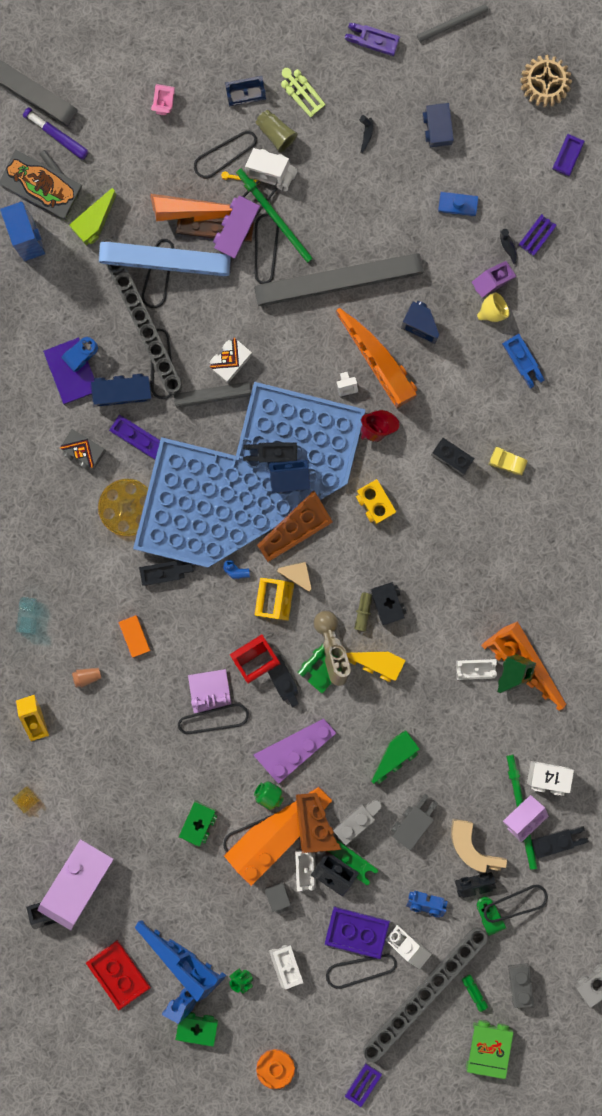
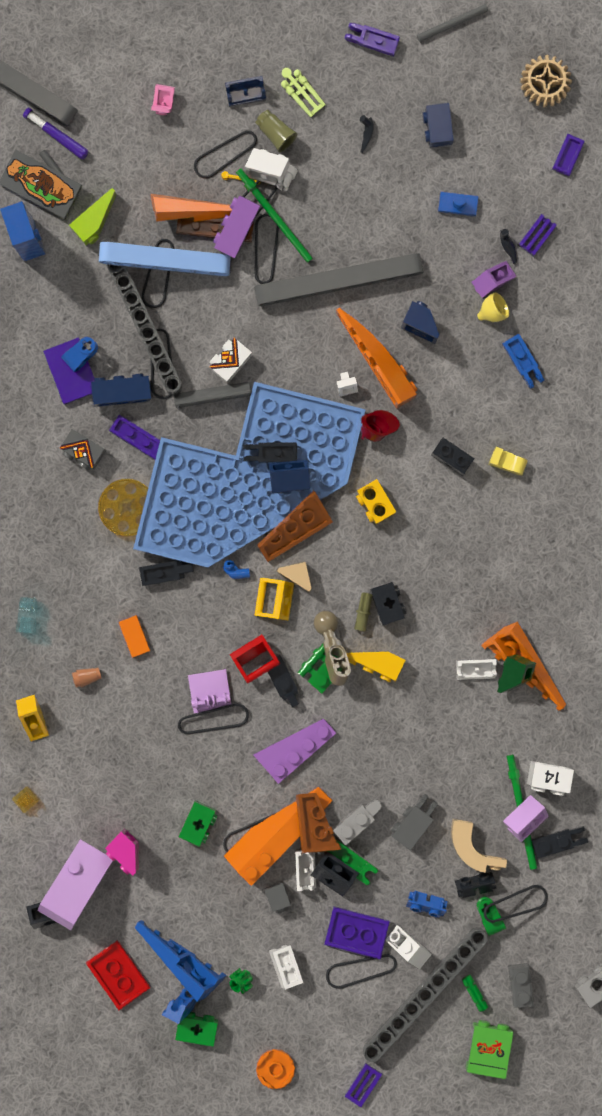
(126, 851): none -> dark pink slope
(268, 795): green head -> none
(397, 751): green slope -> none

